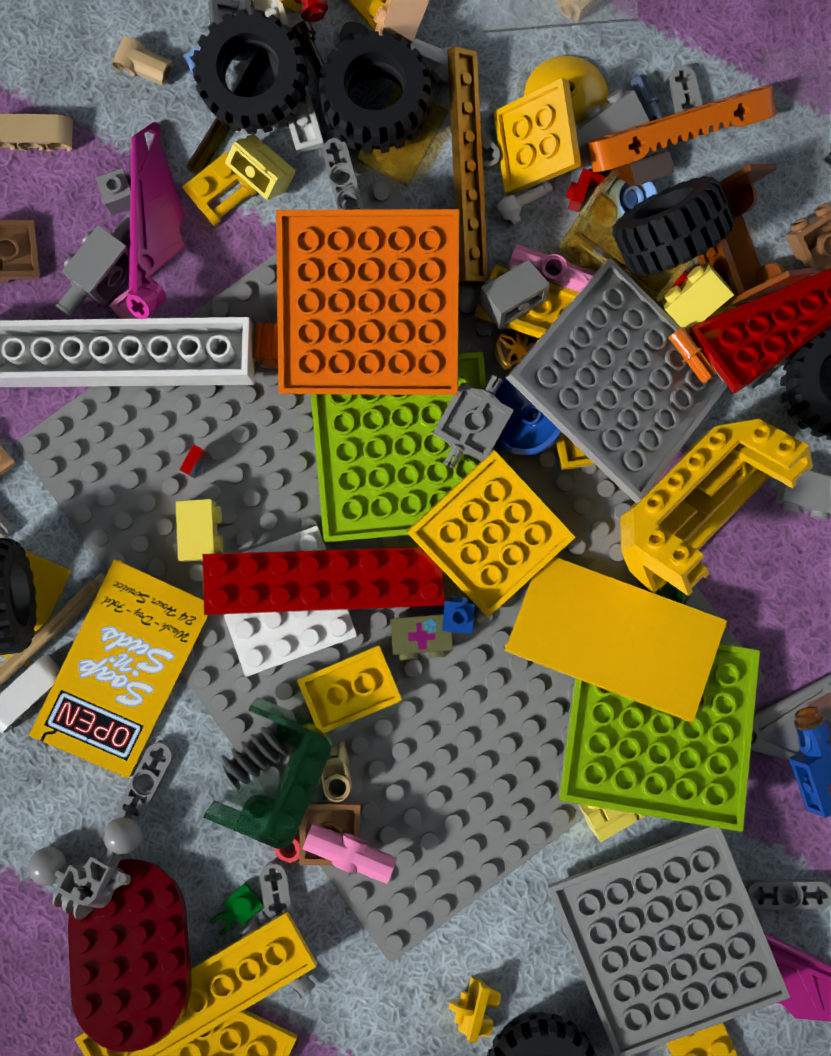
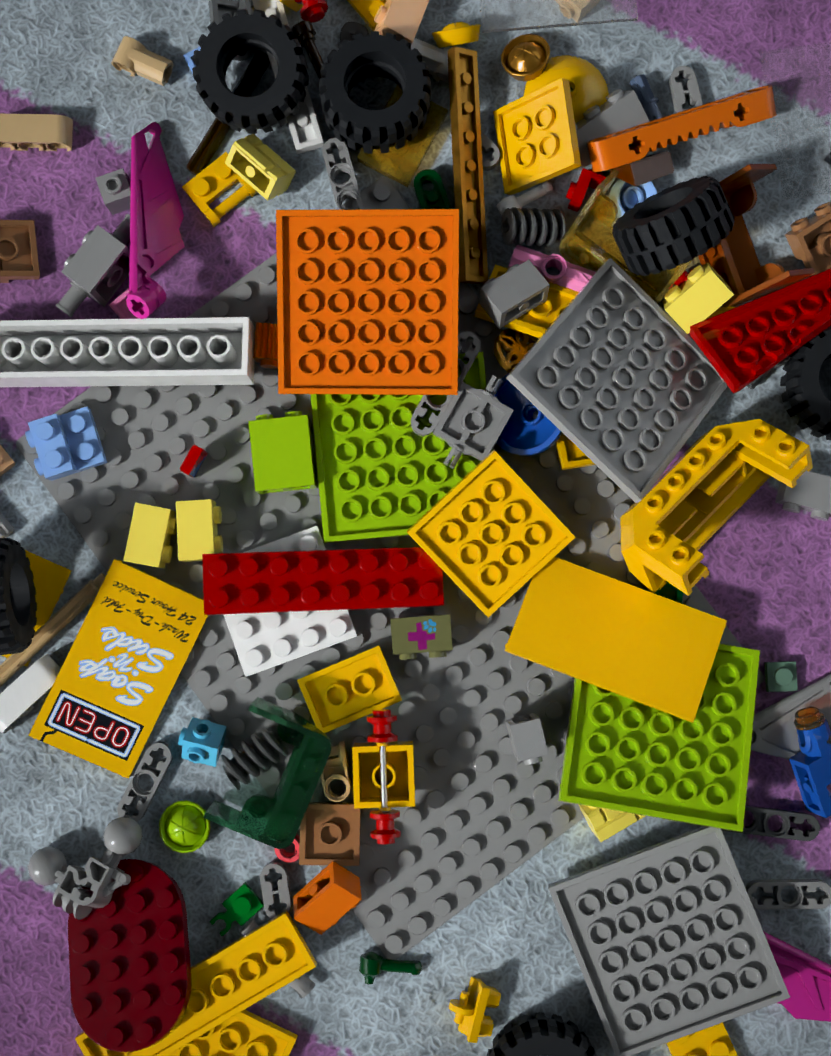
(65, 443): none -> light blue plate
(150, 536): none -> light yellow brick
(184, 827): none -> lime hat
(202, 741): none -> medium azure brick
(282, 453): none -> lime panel
(327, 898): none -> orange brick
(350, 853): bright pink piece -> none
(372, 965): none -> dark green piece
(383, 775): none -> yellow brick
(432, 199): none -> dark green plate
(434, 420): none -> light grey beam
(456, 34): none -> yellow hat
(458, 615): blue bracket -> none
(526, 57): none -> pearl gold hat
(527, 738): none -> light grey brick
(532, 226): none -> dark grey piece
(692, 355): orange axle -> none
(760, 827): none -> dark grey beam
(781, 676): none -> sand green plate

